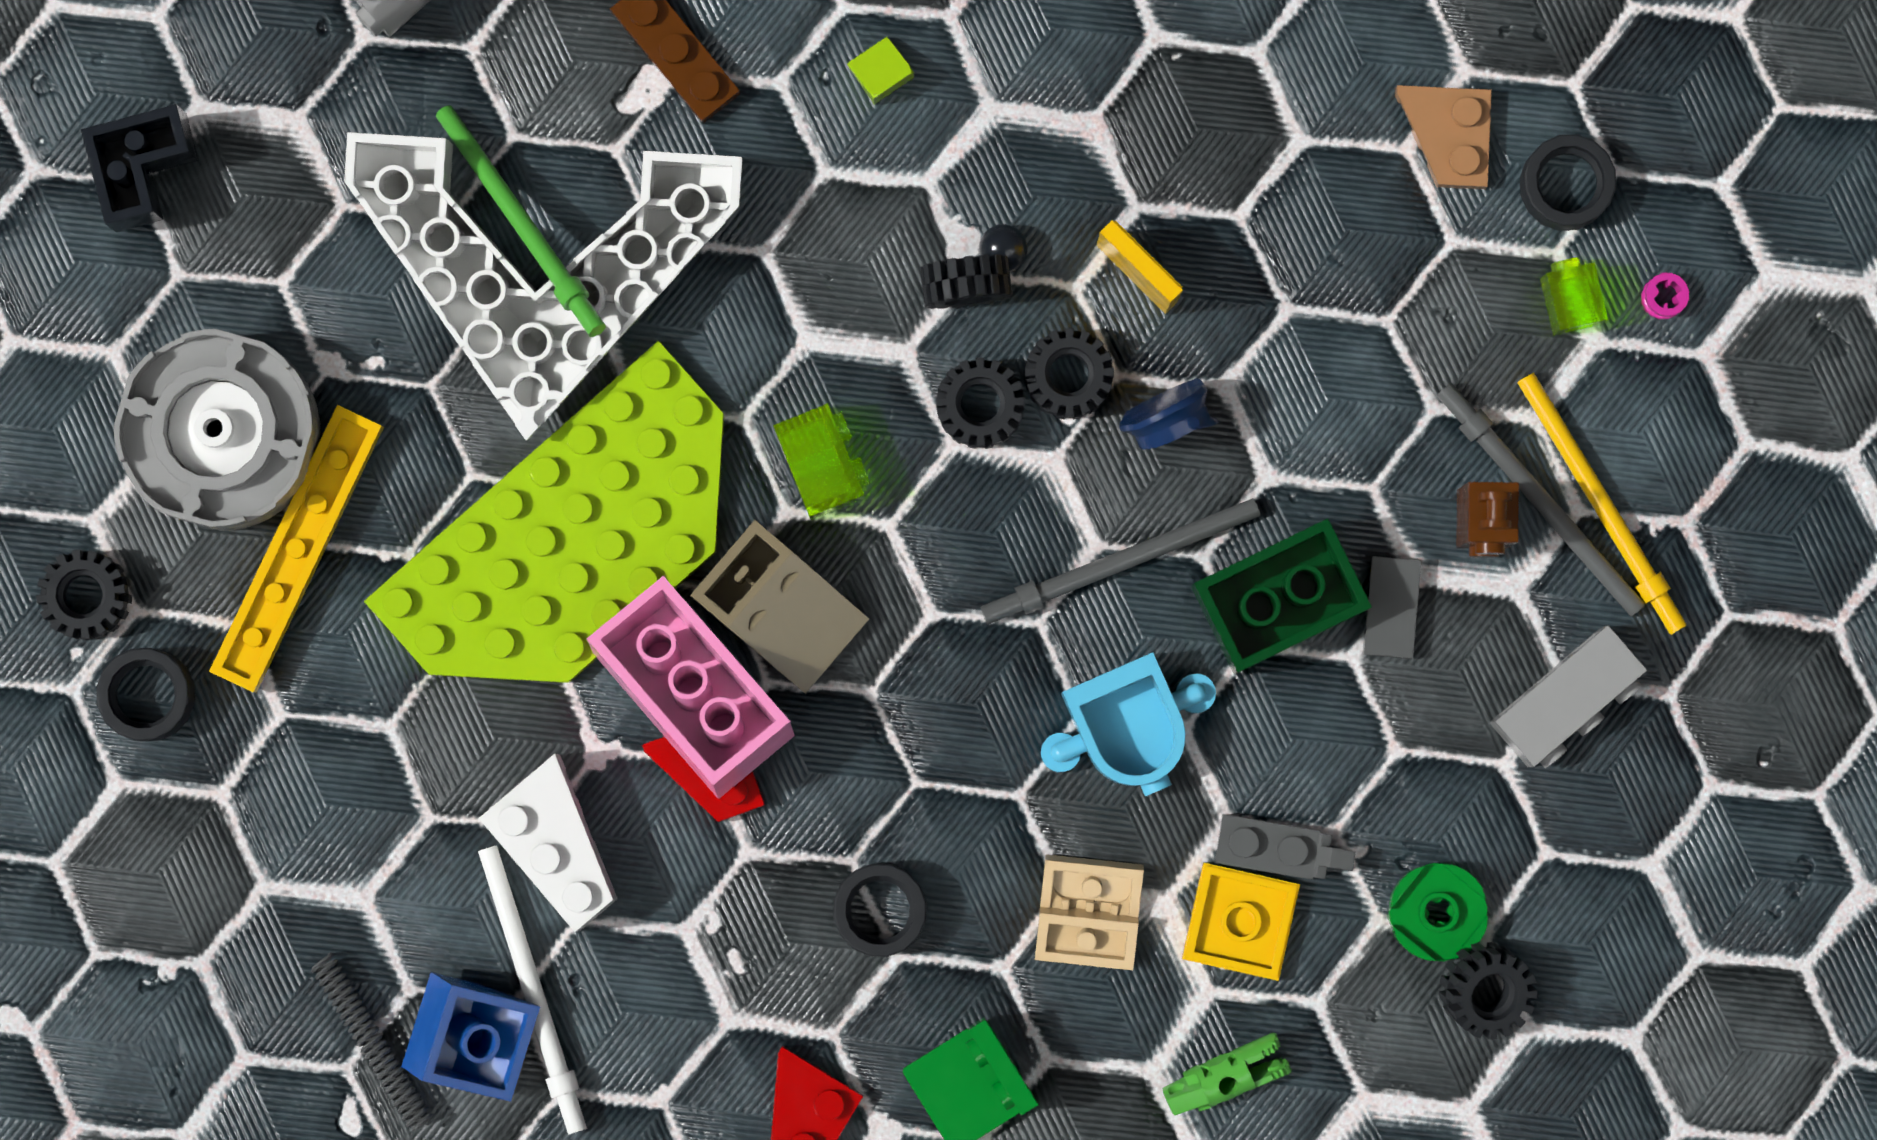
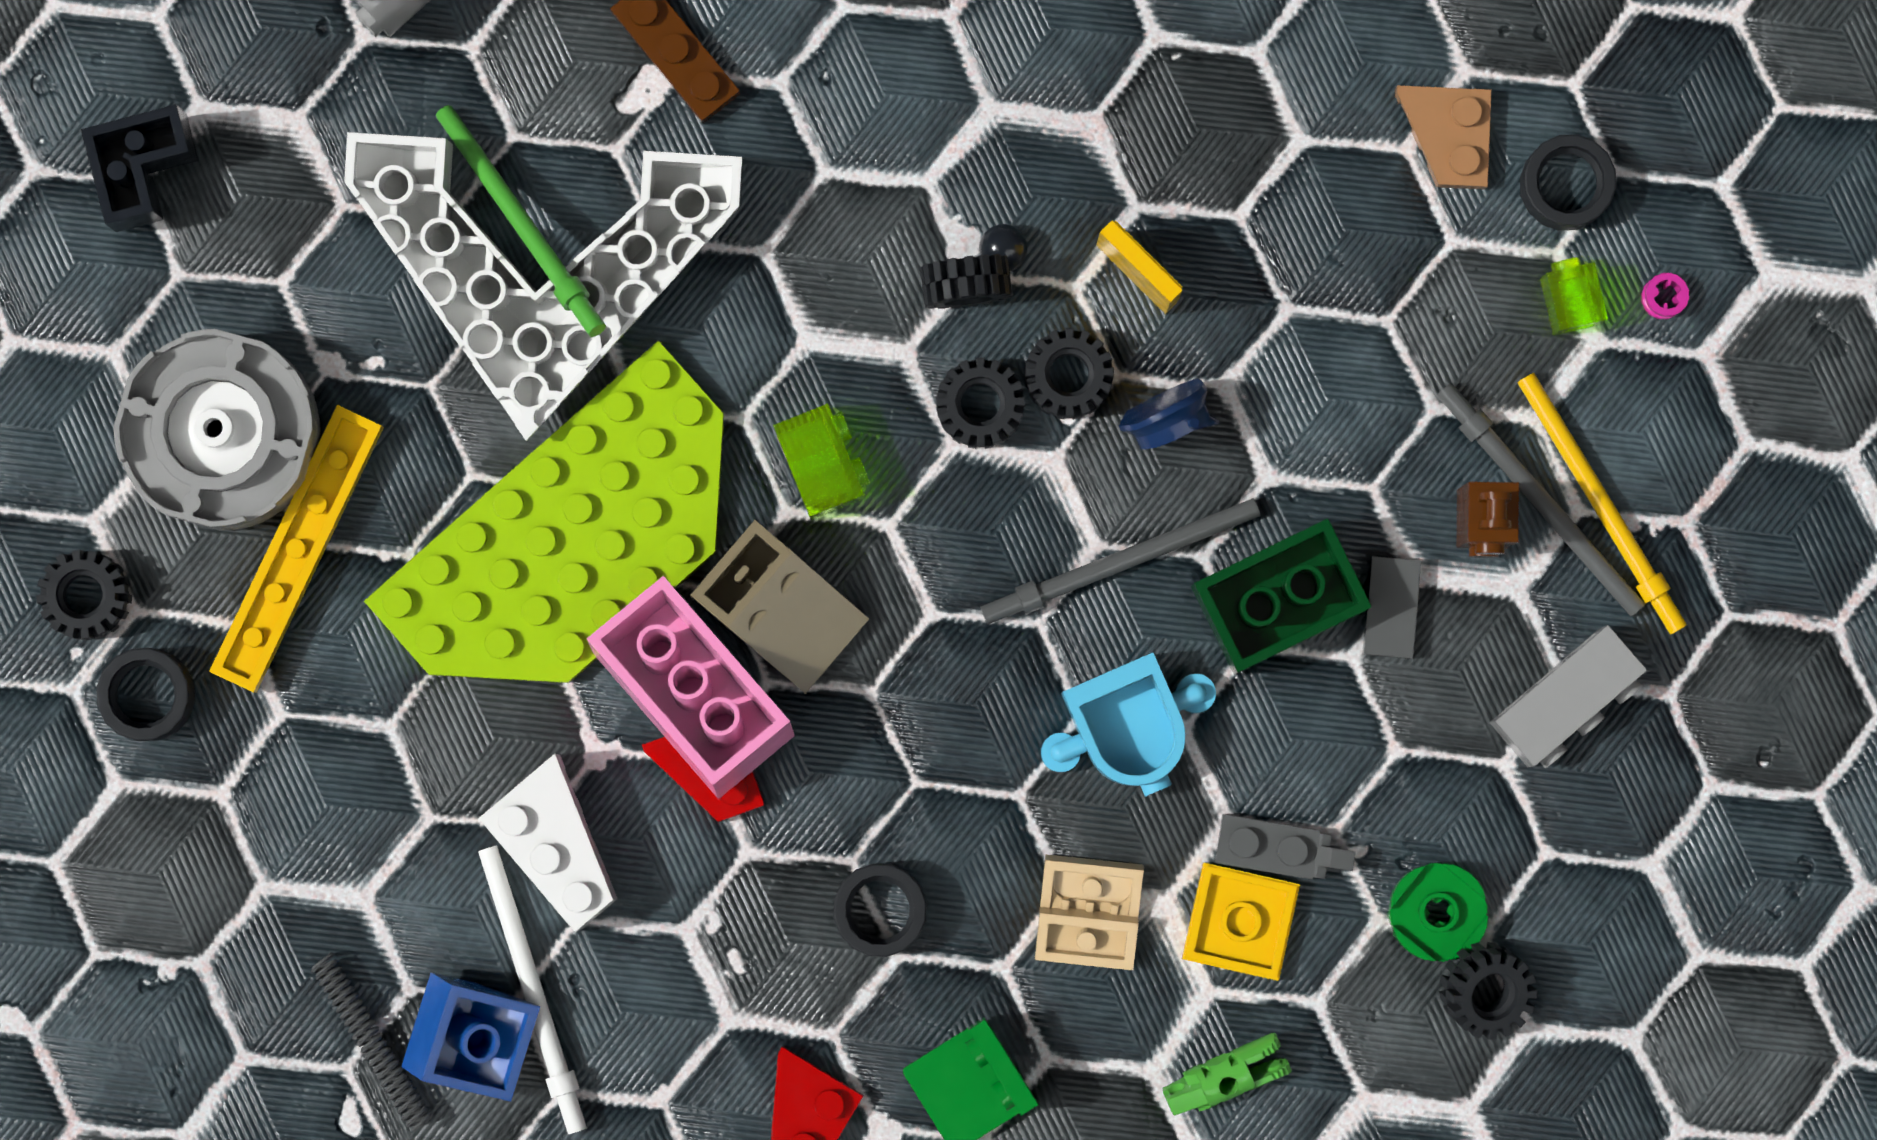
(881, 70): lime slope -> none

